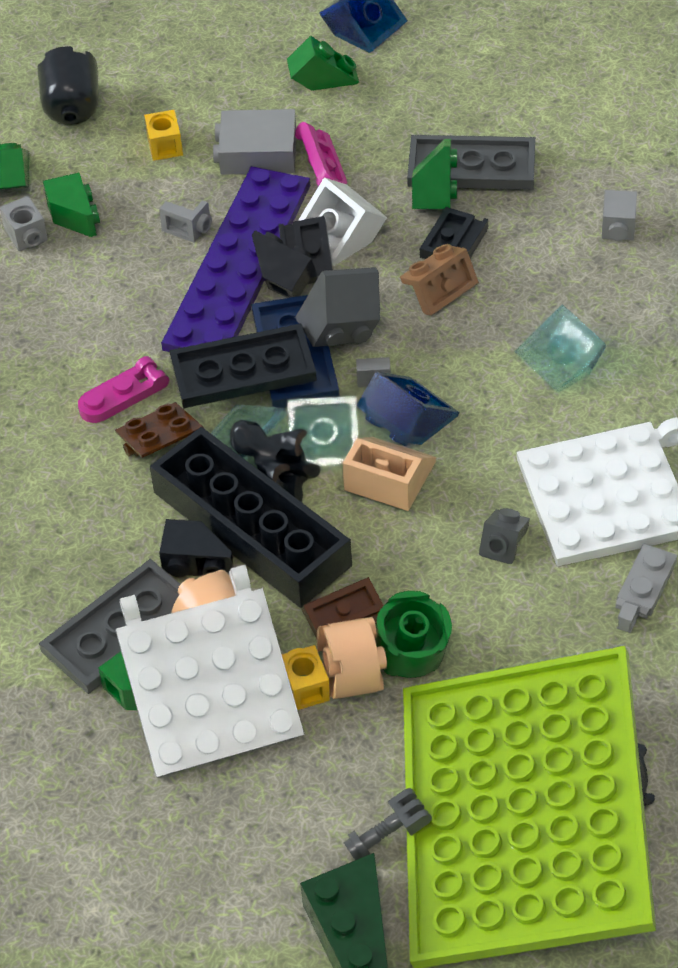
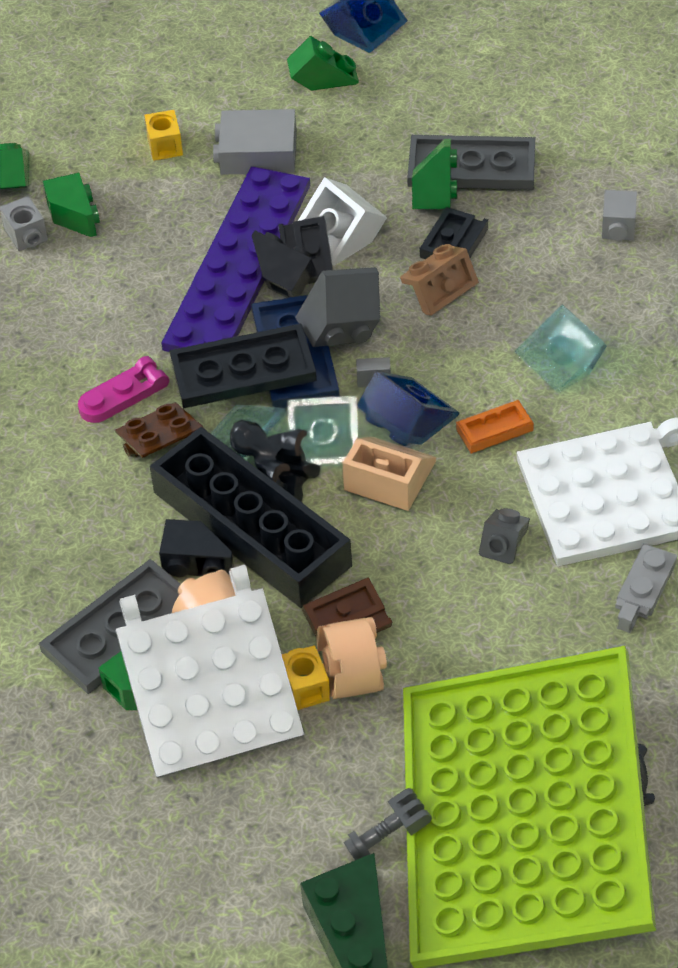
(68, 85): black cylinder -> none
(185, 222): light grey bracket -> none
(320, 153): dark pink plate -> none
(413, 634): green brick -> none
(494, 426): none -> orange plate

